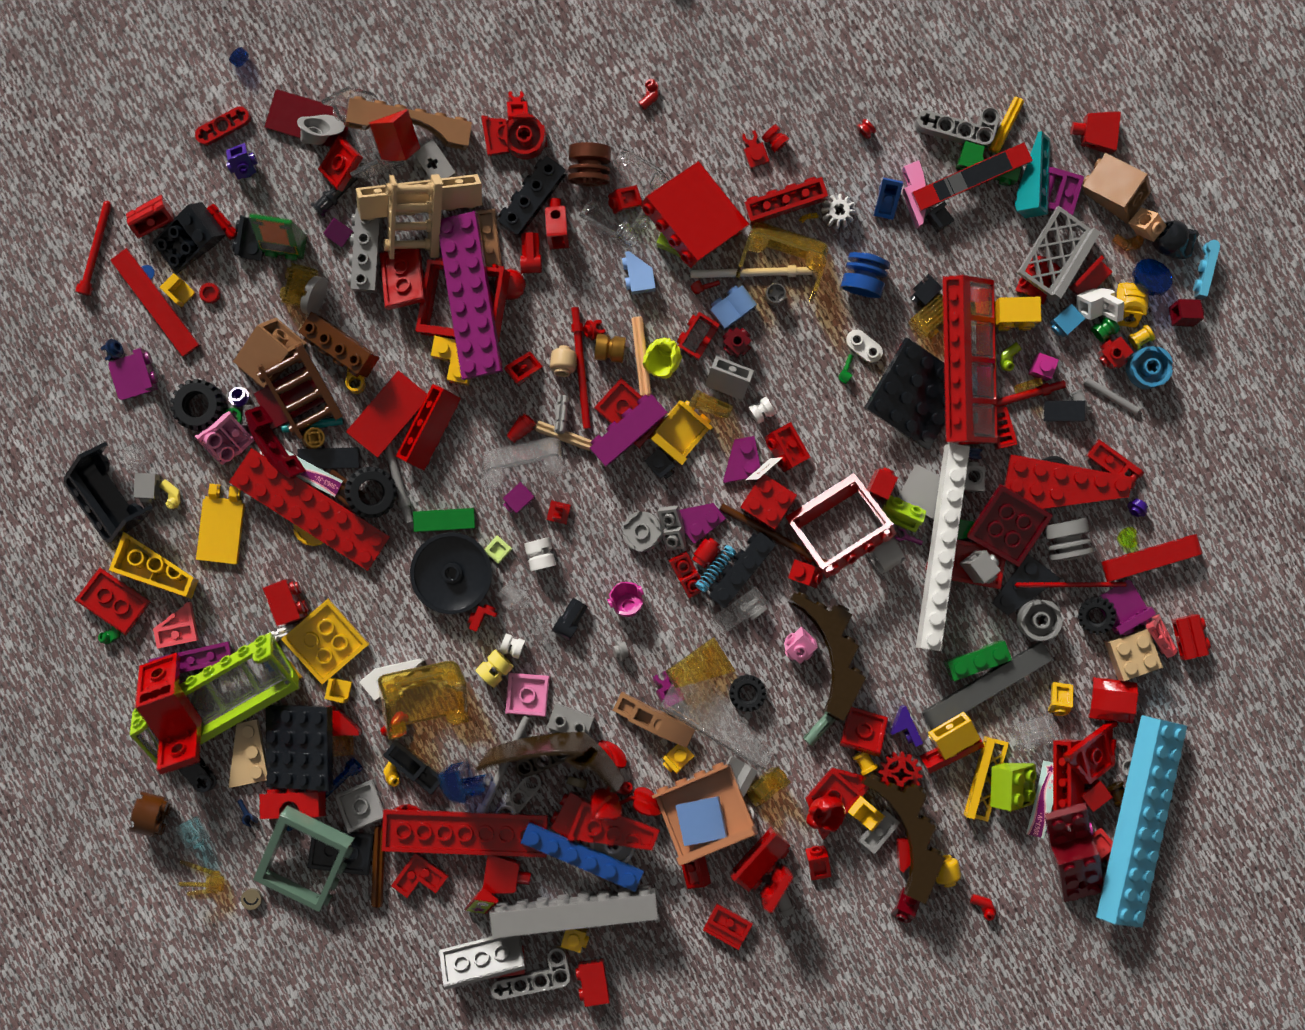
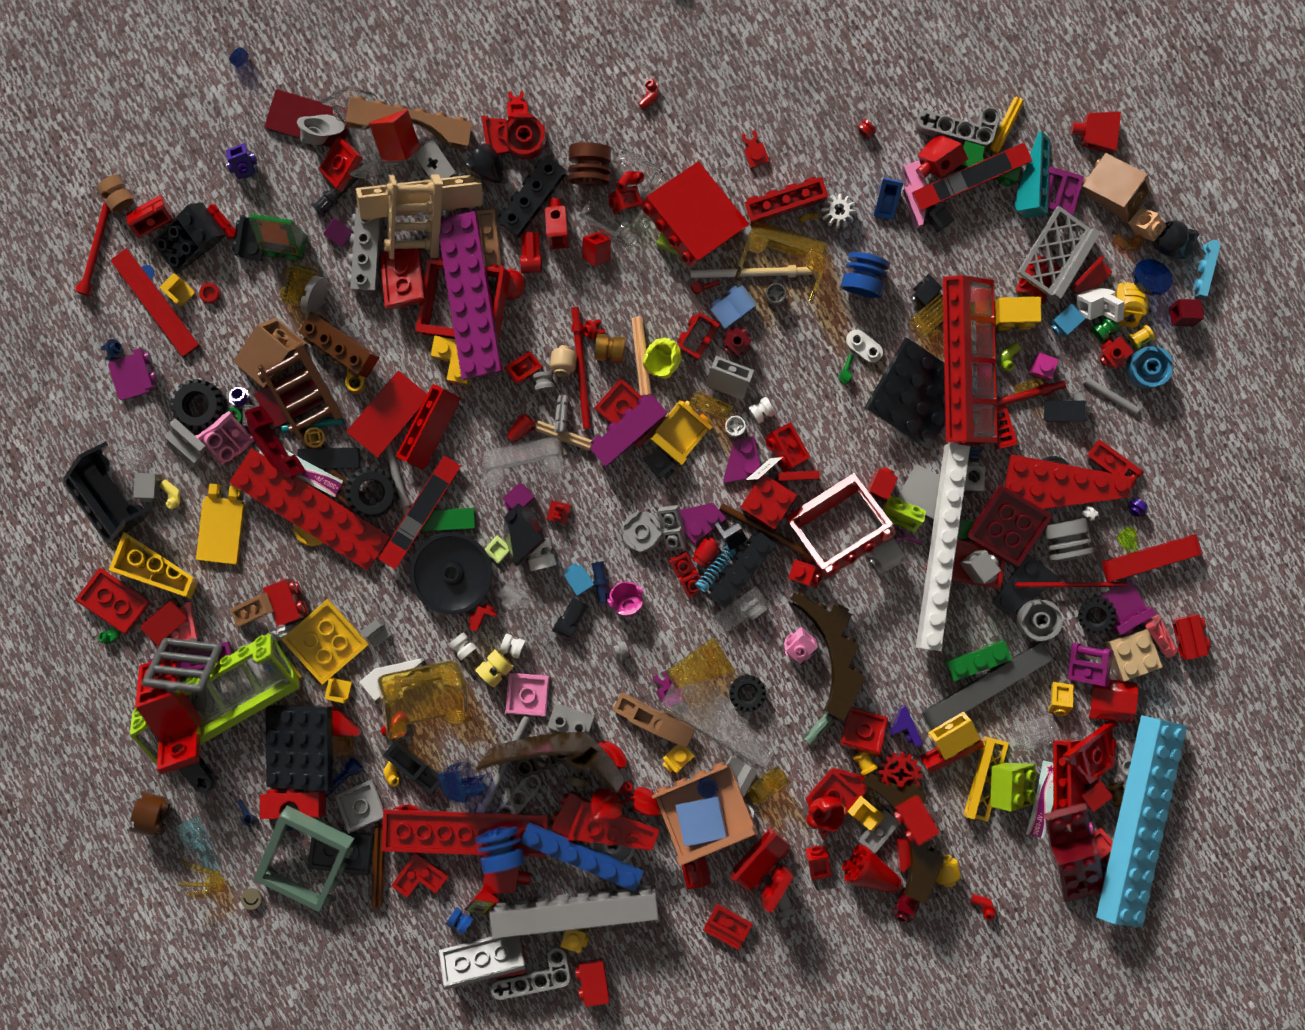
(113, 191): none -> medium nougat wheel
(161, 654): none -> dark grey bar
(163, 621): none -> red panel
(184, 443): none -> light grey slope
(221, 134): red beam -> none
(248, 755): tan wing -> none
(251, 610): none -> medium nougat tile
(376, 632): none -> light grey bracket
(419, 512): none -> tile
(462, 646): none -> white wheel
(463, 924): none -> blue wheel
(485, 164): none -> black piece
(500, 850): none -> blue wheel
(522, 533): none -> black slope
(543, 381): none -> light grey wheel
(578, 578): none -> dark azure brick
(596, 248): none -> red panel
(600, 581): none -> dark blue pin
(630, 178): none -> red arm
(640, 275): light blue slope -> none
(707, 787): none -> clear blue tile
(732, 535): none -> black panel
(735, 423): none -> white wheel
(776, 140): red wheel -> none
(798, 475): none -> red tile
(869, 871): none -> red cone
(916, 820): none -> red brick
(940, 157): none -> red torso
(1089, 512): none -> white axle
(1090, 671): none -> magenta plate

